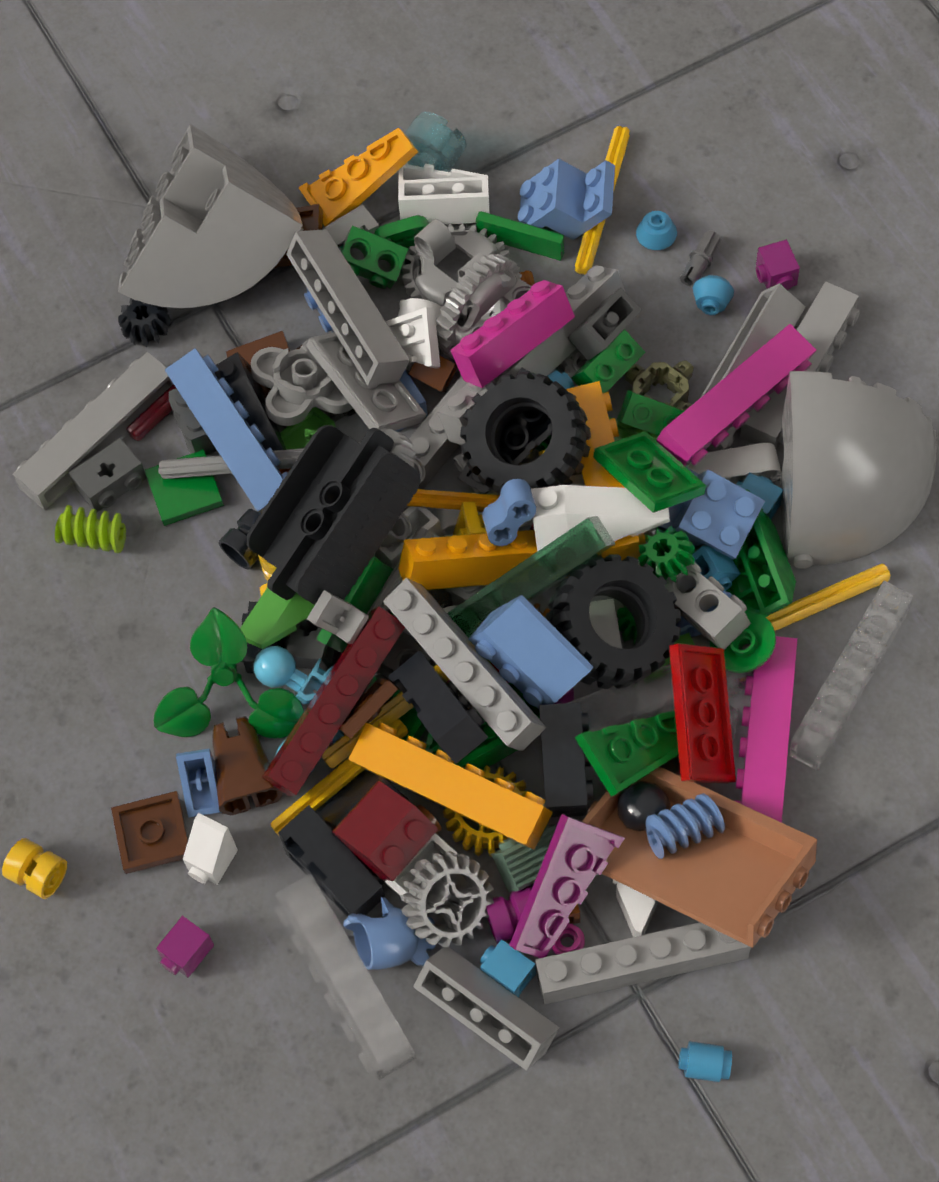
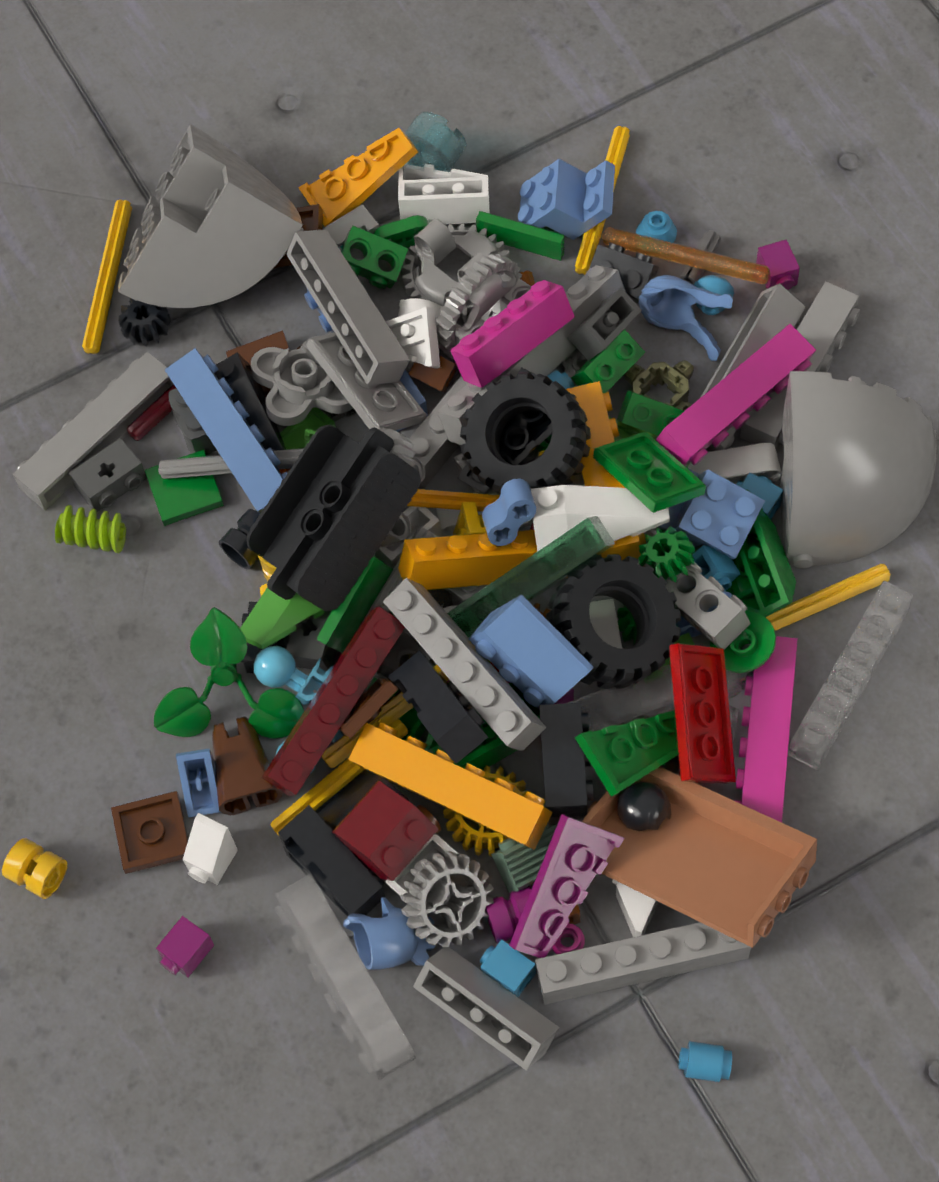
(107, 277): none -> yellow axle
(338, 617): light grey bracket -> none
(634, 271): none -> black bracket
(668, 303): none -> medium blue hair
(682, 822): medium blue piece -> none
(688, 255): none -> clear orange axle

